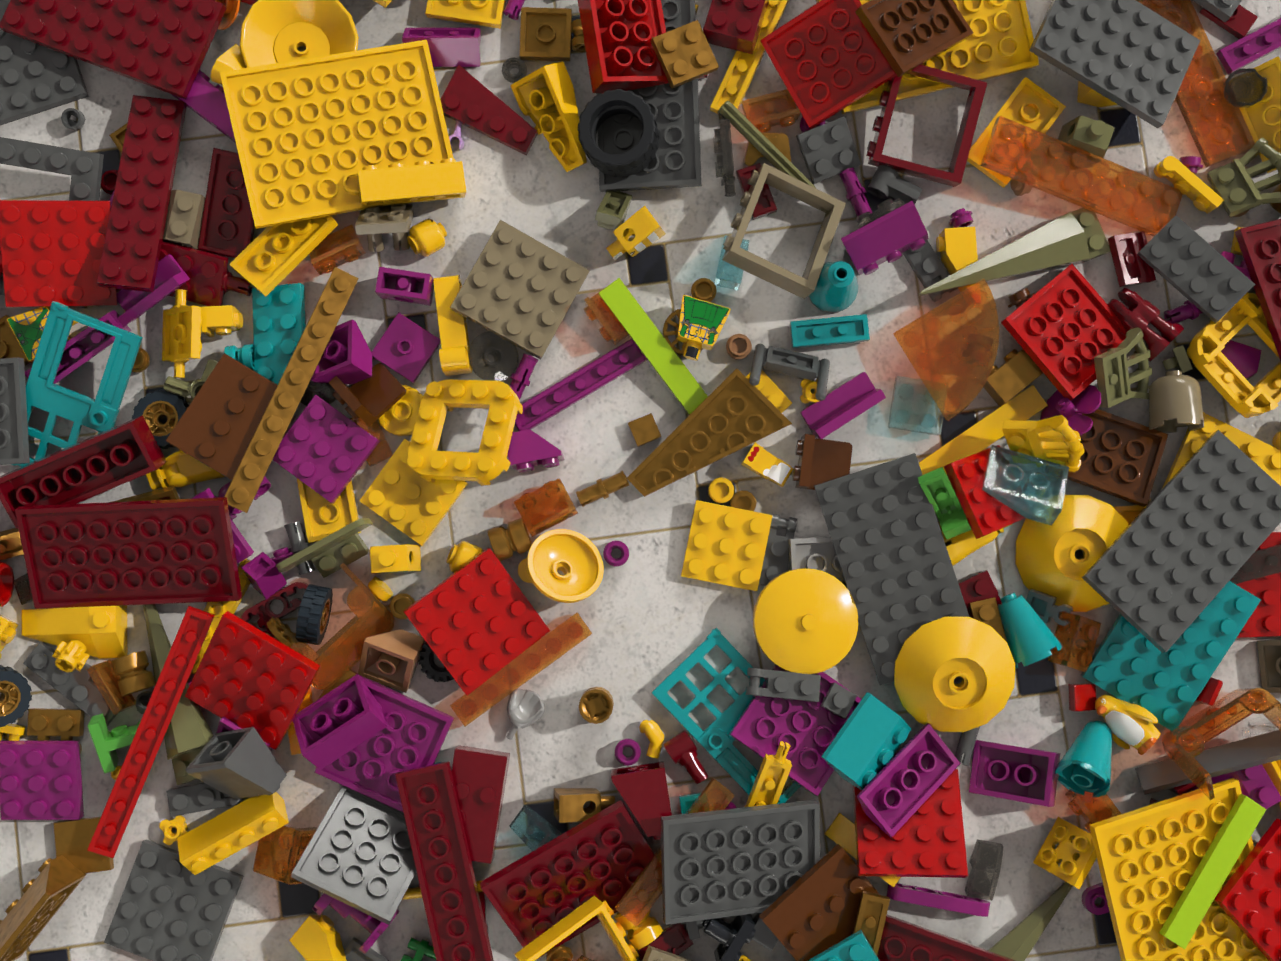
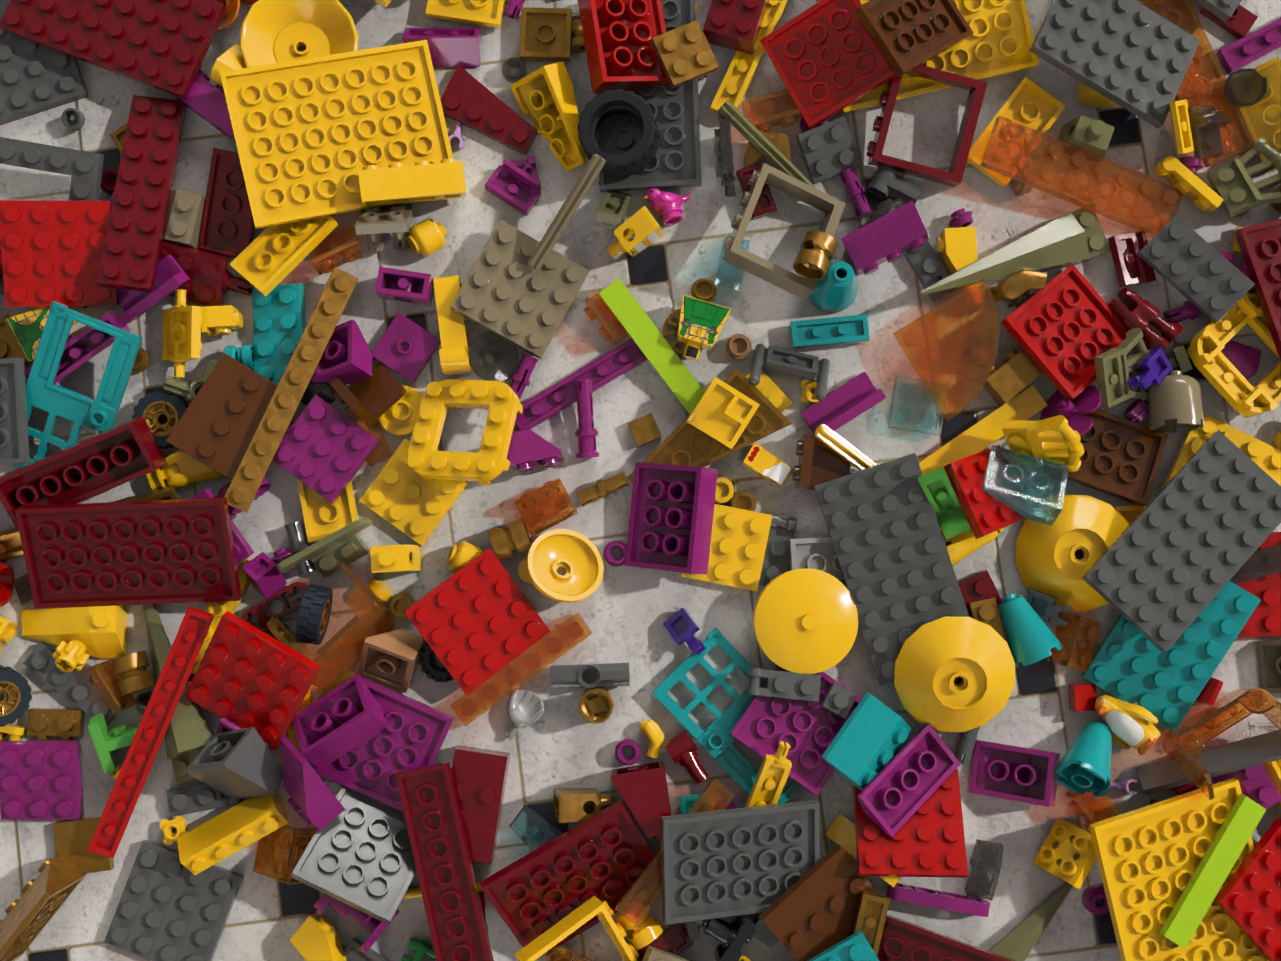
(307, 788): none -> magenta slope
(516, 184): none -> magenta slope
(566, 211): none -> dark tan axle
(572, 675): none -> dark grey piece
(585, 432): none -> magenta pin
(667, 205): none -> dark pink animal
(671, 517): none -> magenta slope
(683, 629): none -> dark purple plate
(722, 413): none -> yellow plate
(815, 255): none -> pearl gold wheel
(843, 447): none -> axle
(1017, 283): none -> pearl gold arm
(1123, 785): none -> lavender hand
(1137, 411): none -> magenta plate
(1154, 369): none -> dark purple plate
(1181, 126): none -> yellow slope
(1205, 130): none -> clear smoke slope

